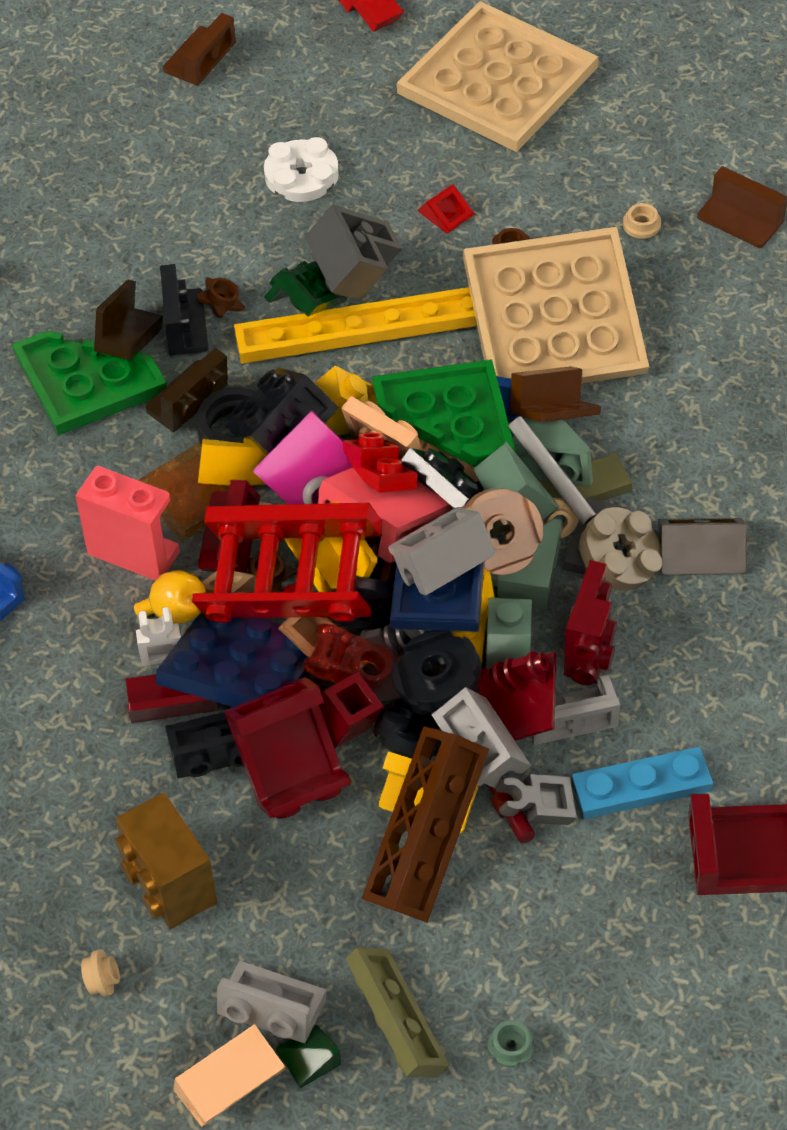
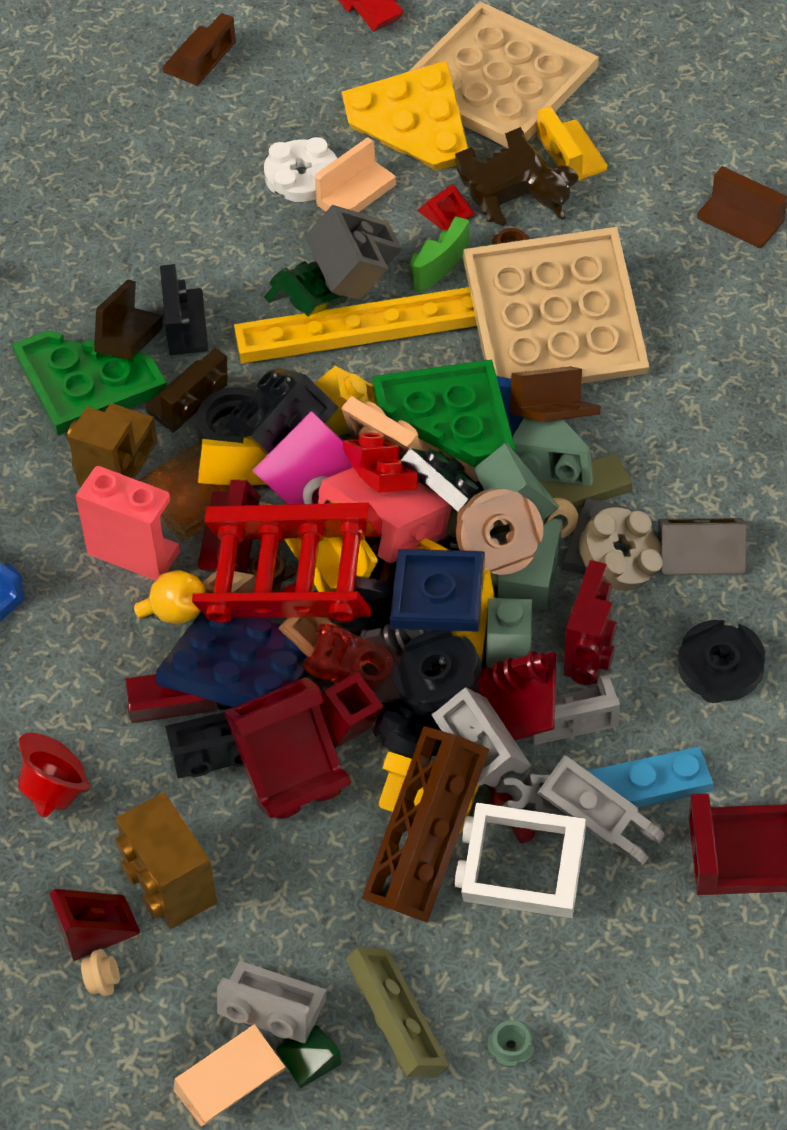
(49, 773): none -> red piece
(92, 920): none -> dark red slope
(111, 439): none -> pearl gold brick
(156, 637): white plate -> none
(212, 296): reddish brown plate -> none
(353, 179): none -> light nougat panel
(411, 114): none -> yellow plate
(439, 257): none -> bright green slope
(442, 549): light grey hinge -> none
(467, 871): none -> white window
(514, 174): none -> dark brown animal
(552, 470): light grey bar -> none
(569, 144): none -> yellow panel
(605, 811): none -> light grey hinge
(642, 221): tan plate -> none
(721, 682): none -> black plate

